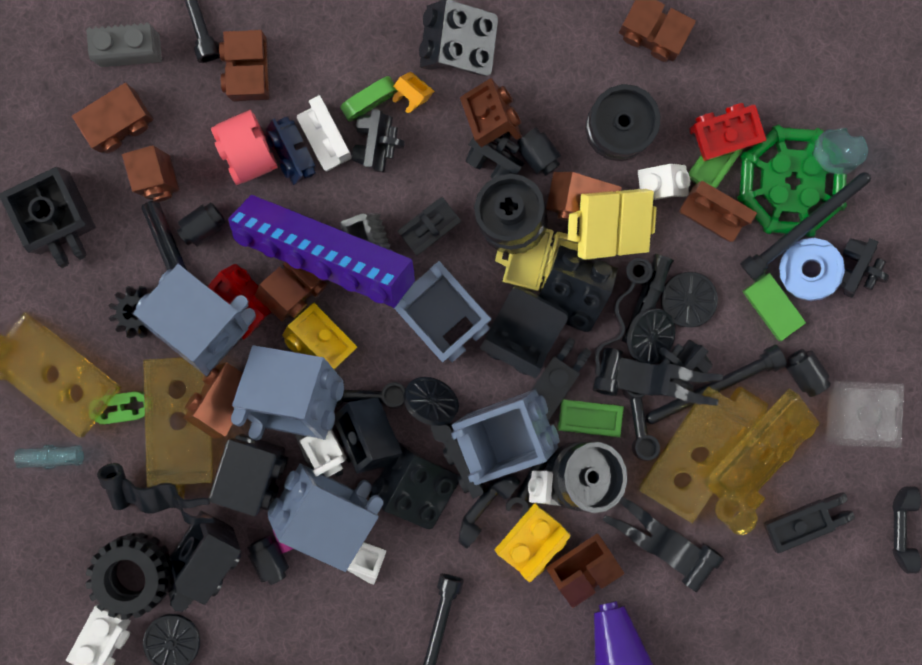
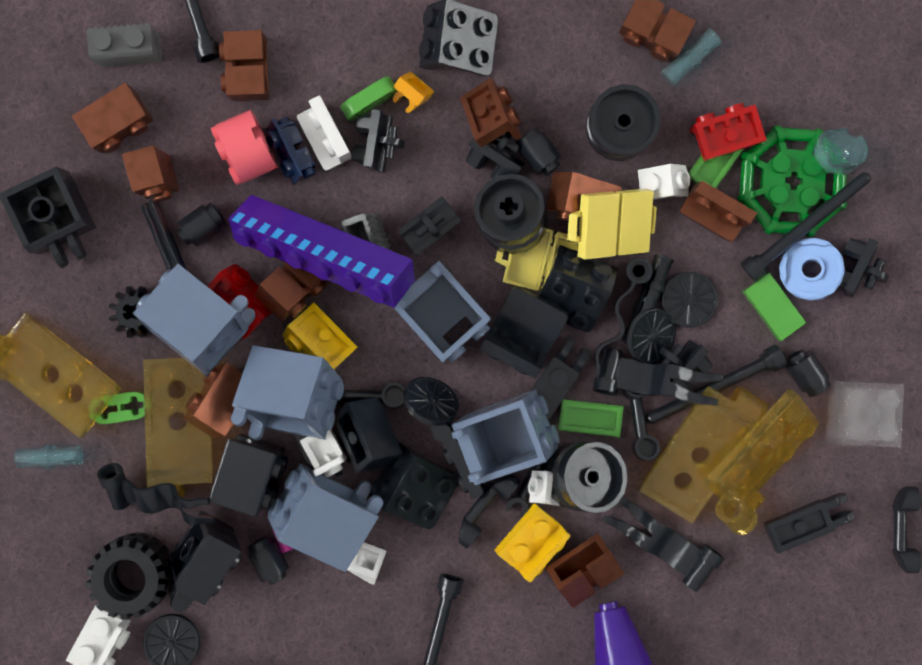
(691, 57): none -> clear light blue pin

